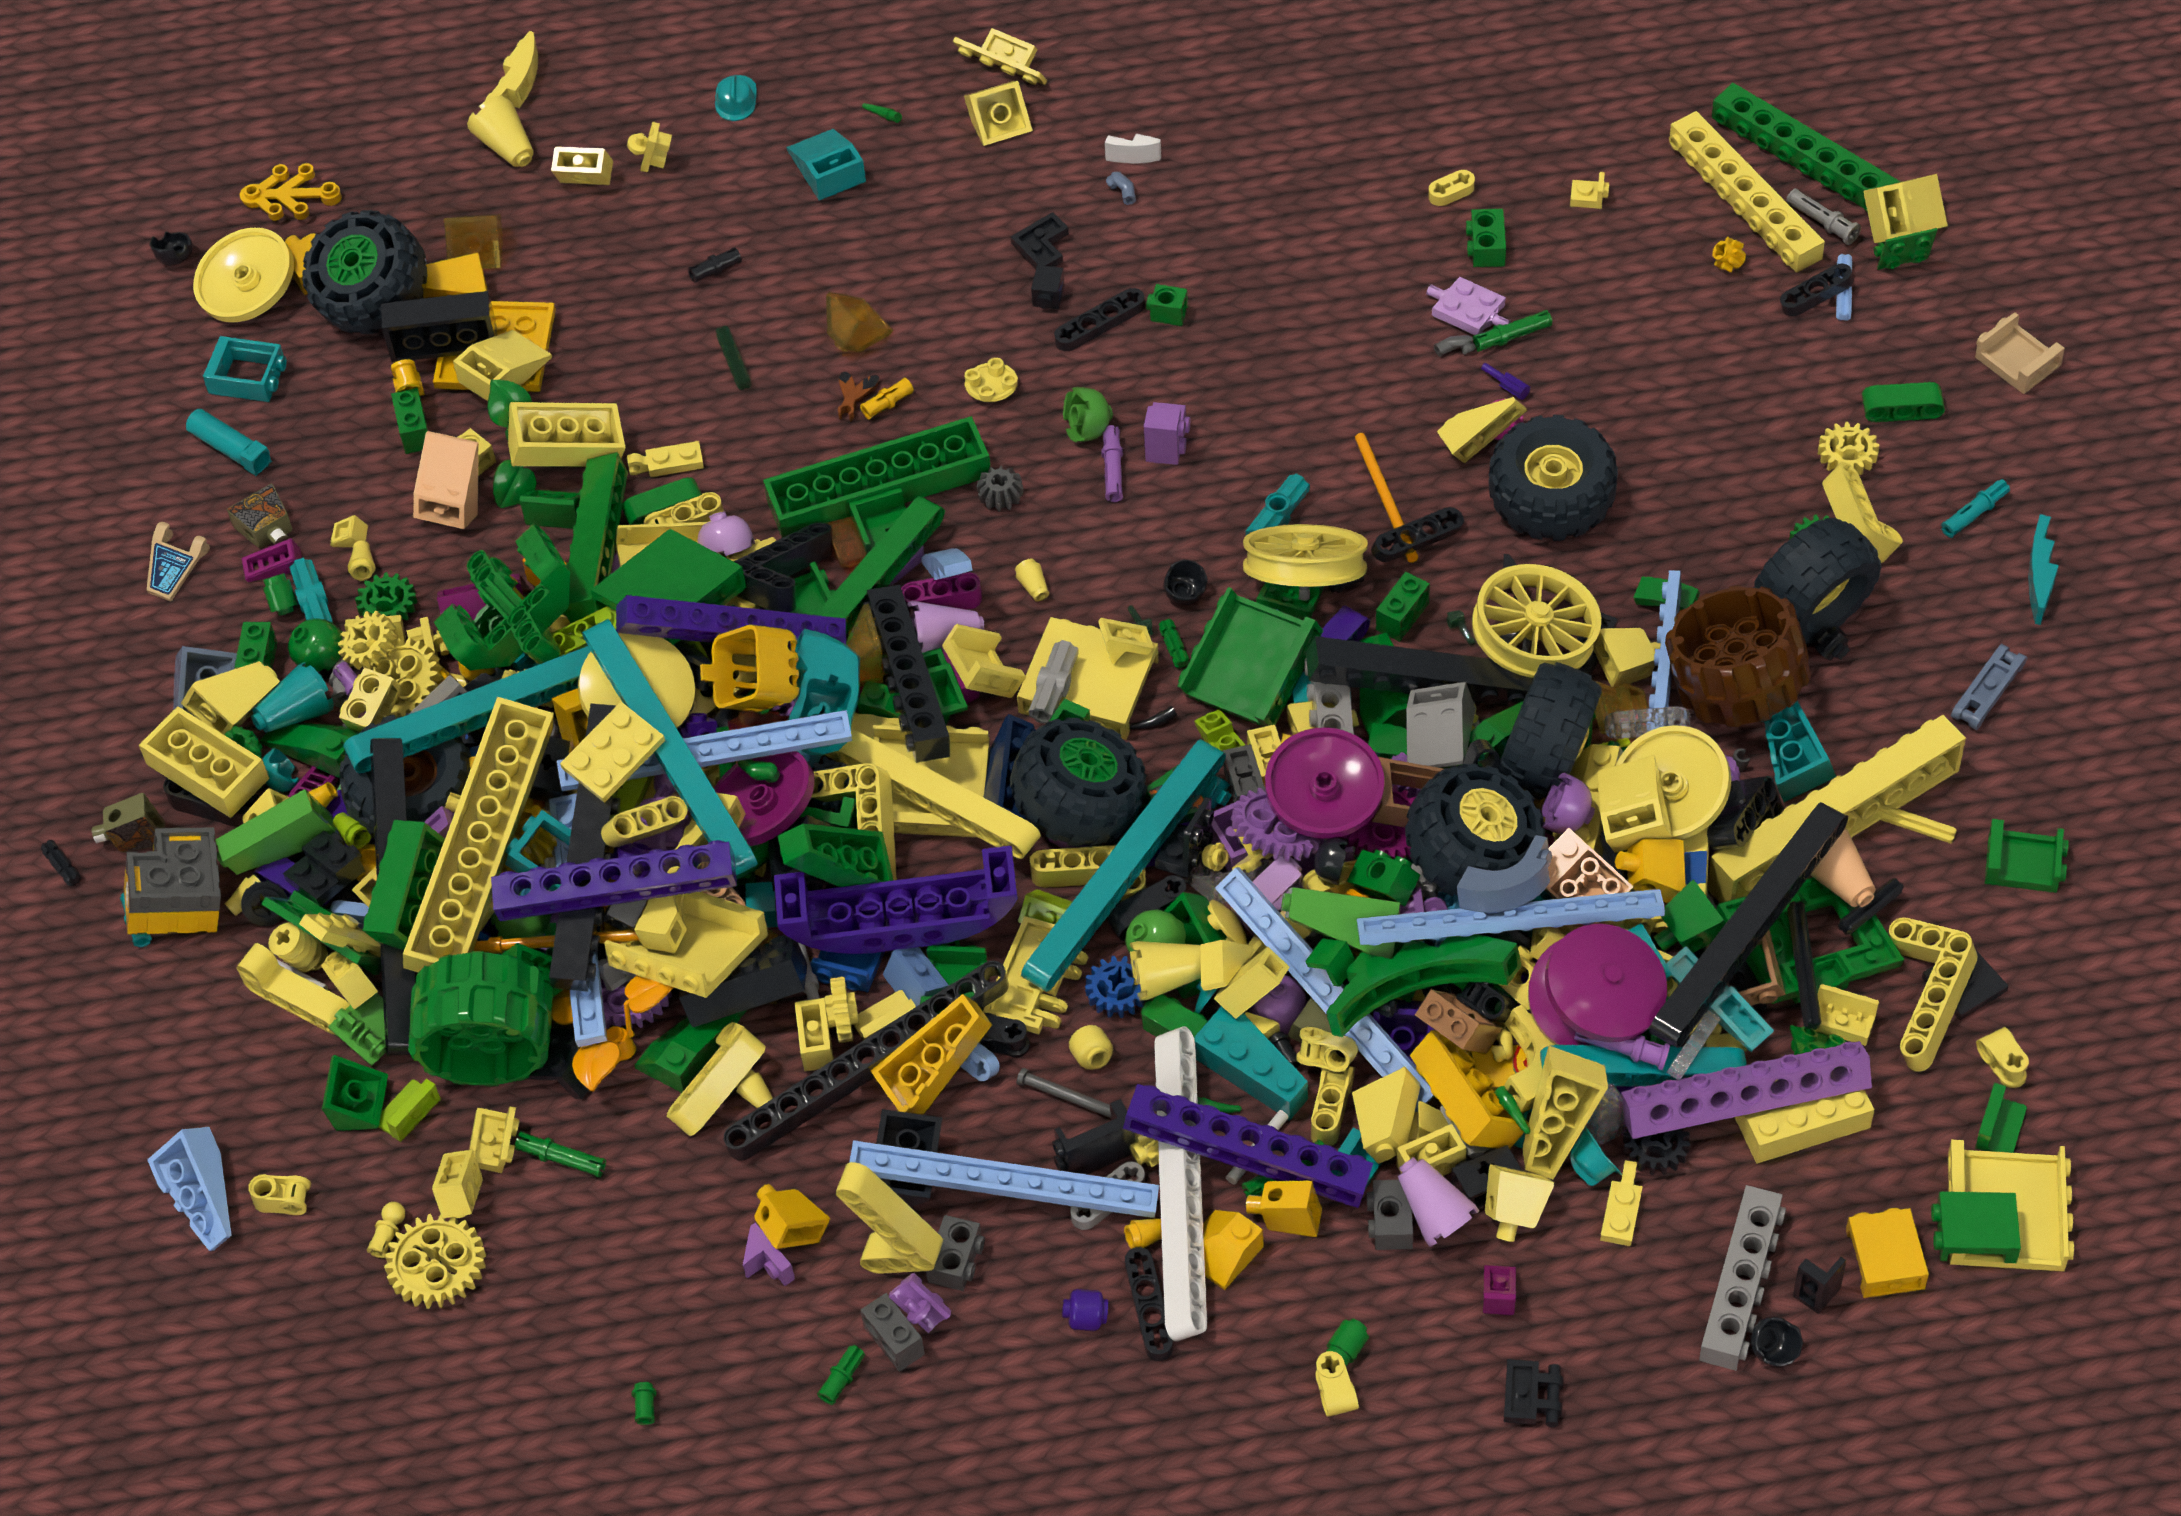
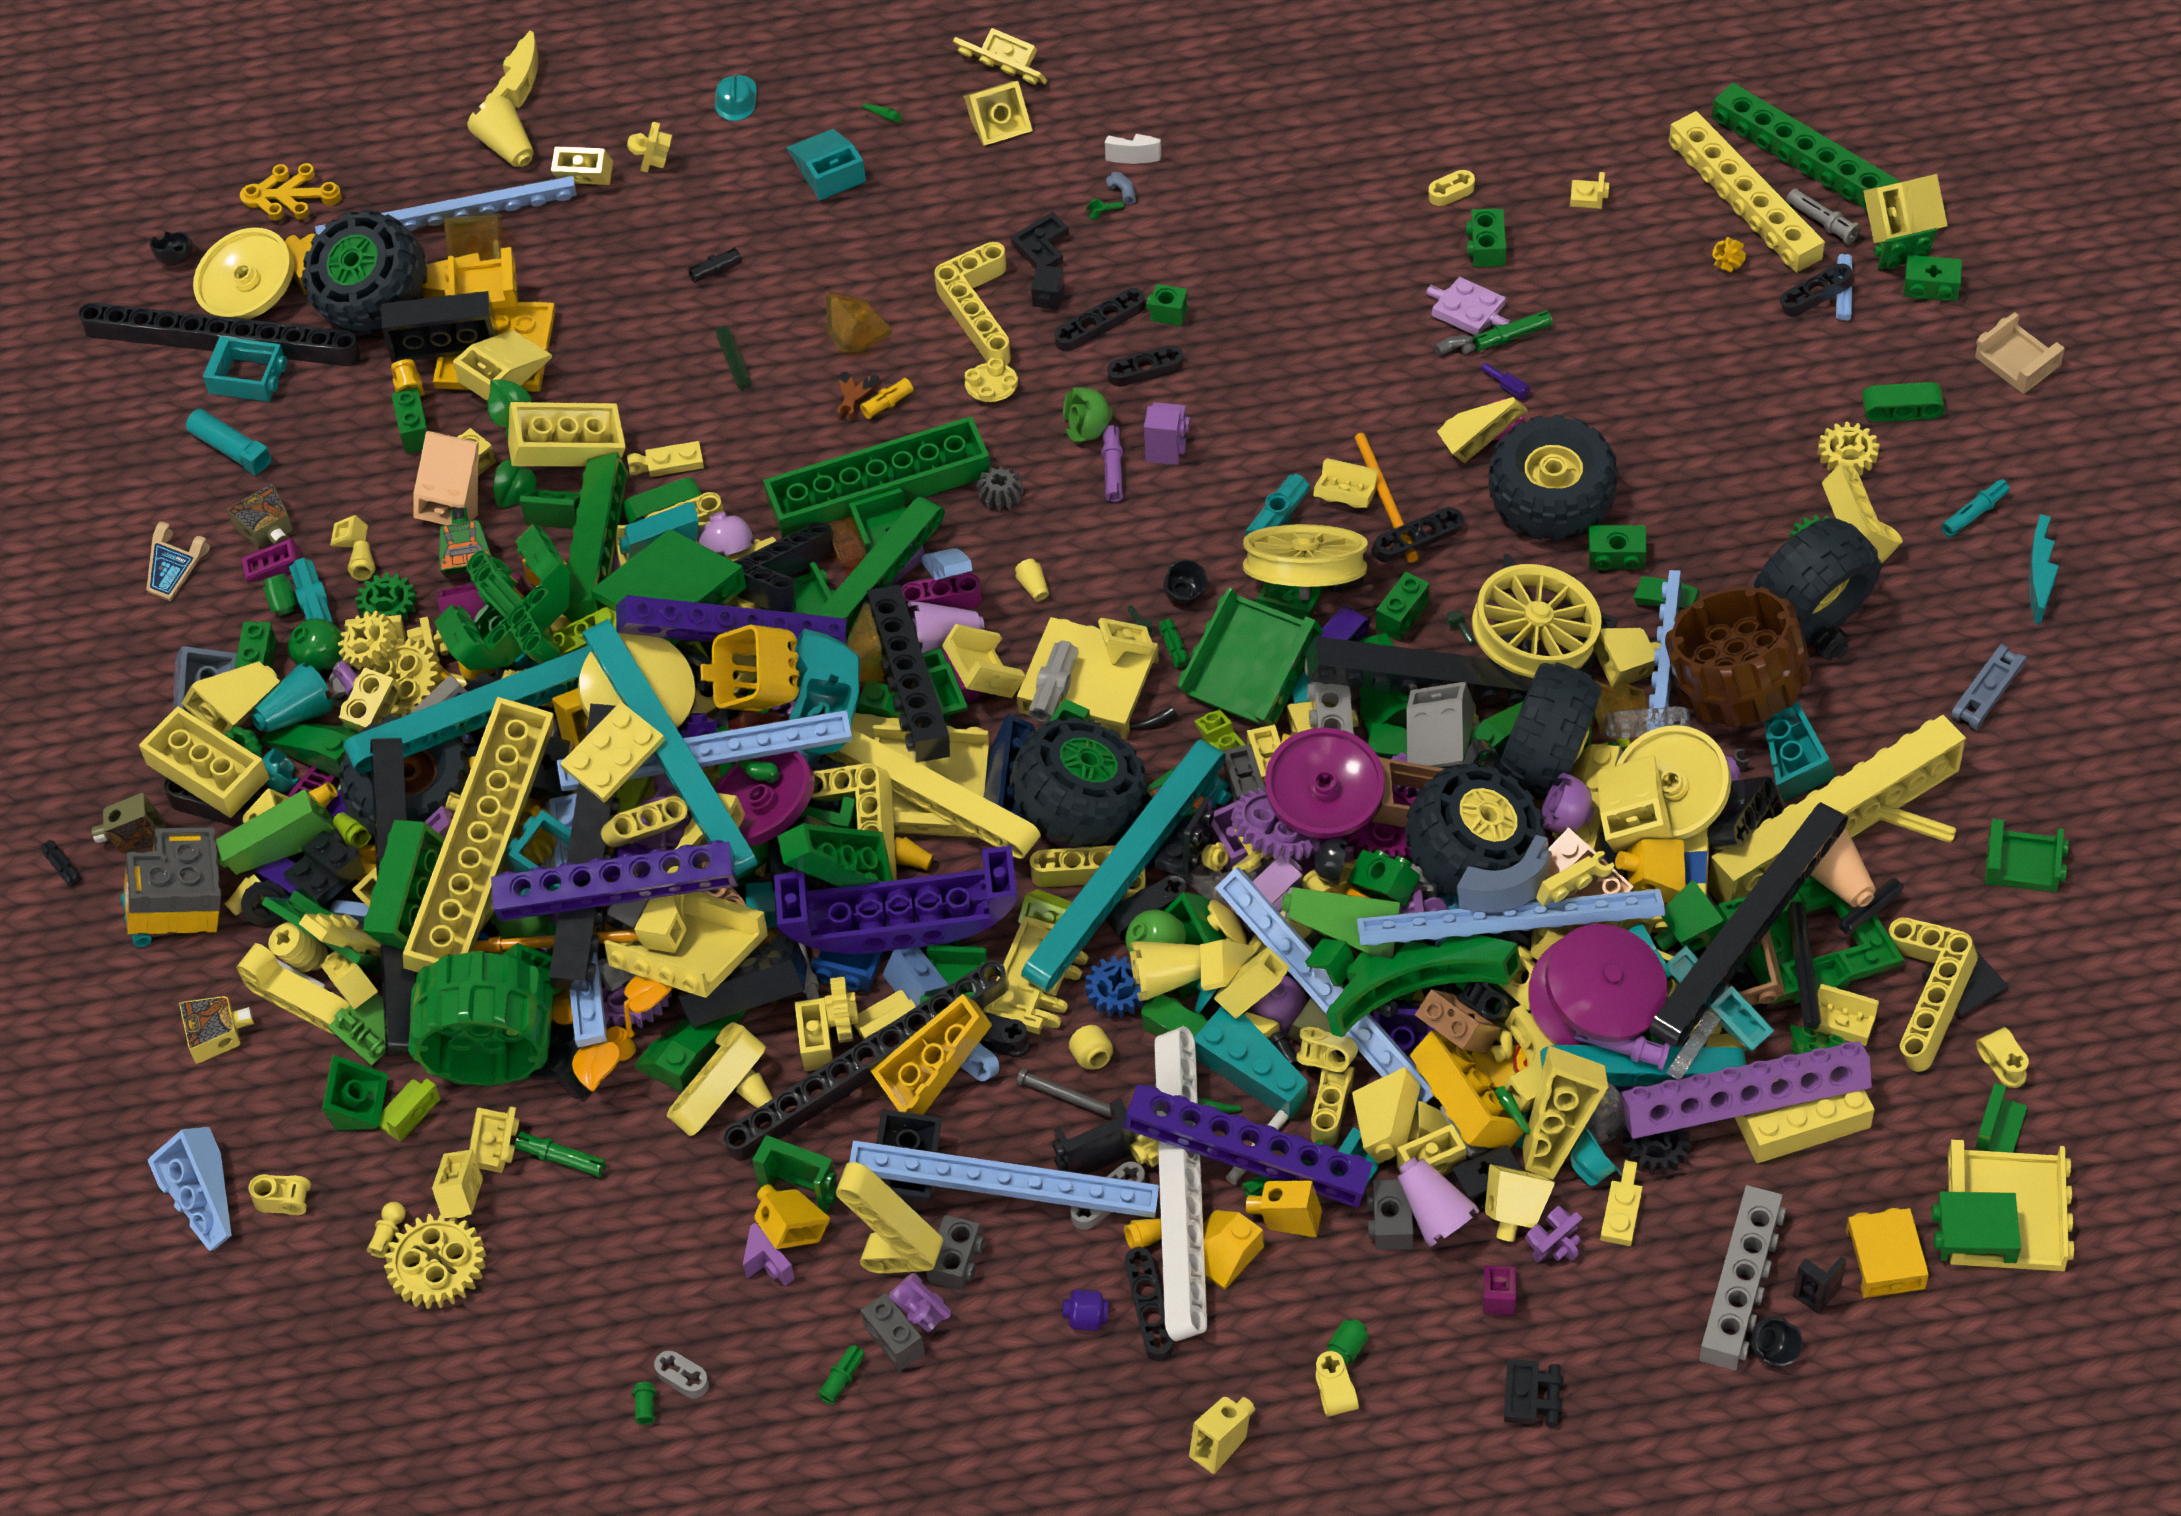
(203, 332): none -> black beam
(212, 1026): none -> torso
(460, 542): none -> torso
(485, 203): none -> light blue plate
(492, 275): none -> yellow panel
(643, 532): none -> teal slope
(678, 1379): none -> light grey beam
(796, 1166): none -> green panel
(911, 855): none -> yellow cone
(955, 287): none -> light yellow beam
(1098, 207): none -> green hand
(1128, 377): none -> black beam
(1220, 1432): none -> light yellow torso
(1346, 483): none -> light yellow bracket
(1564, 1226): none -> medium lavender hips
(1573, 877): none -> light yellow plate
(1616, 547): none -> green brick
(1932, 278): none -> green brick

